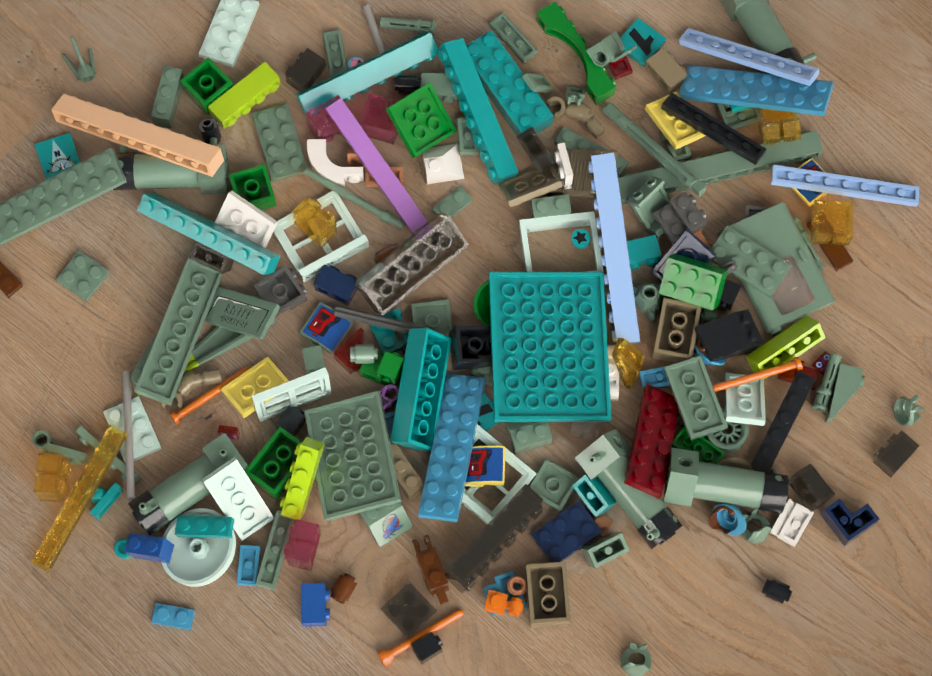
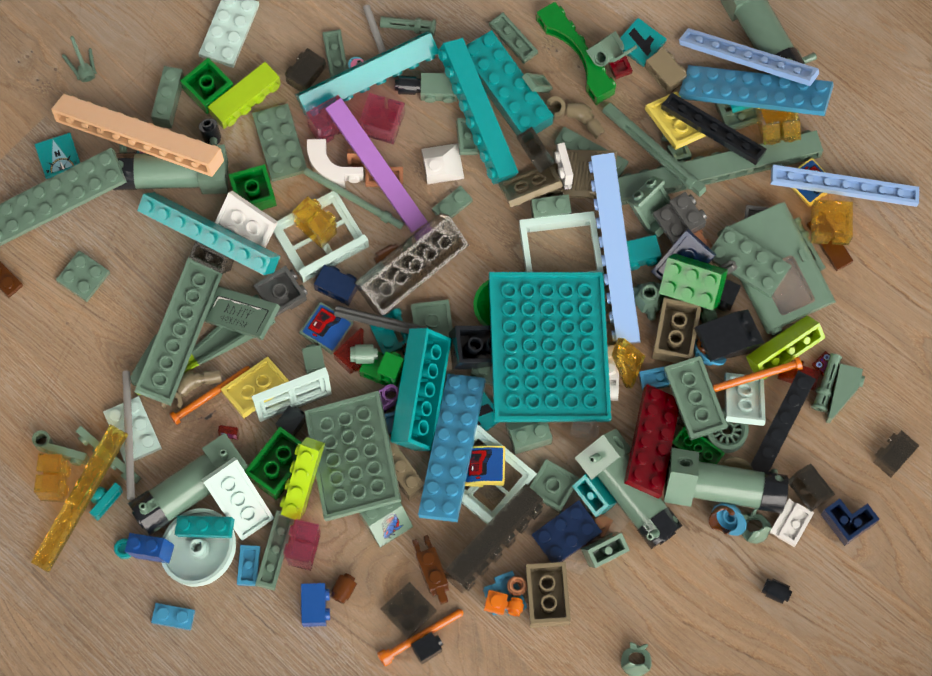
(421, 120): green plate -> none
(575, 94): sand green plate -> none
(580, 238): teal tile -> none
(905, 410): sand green piece -> none

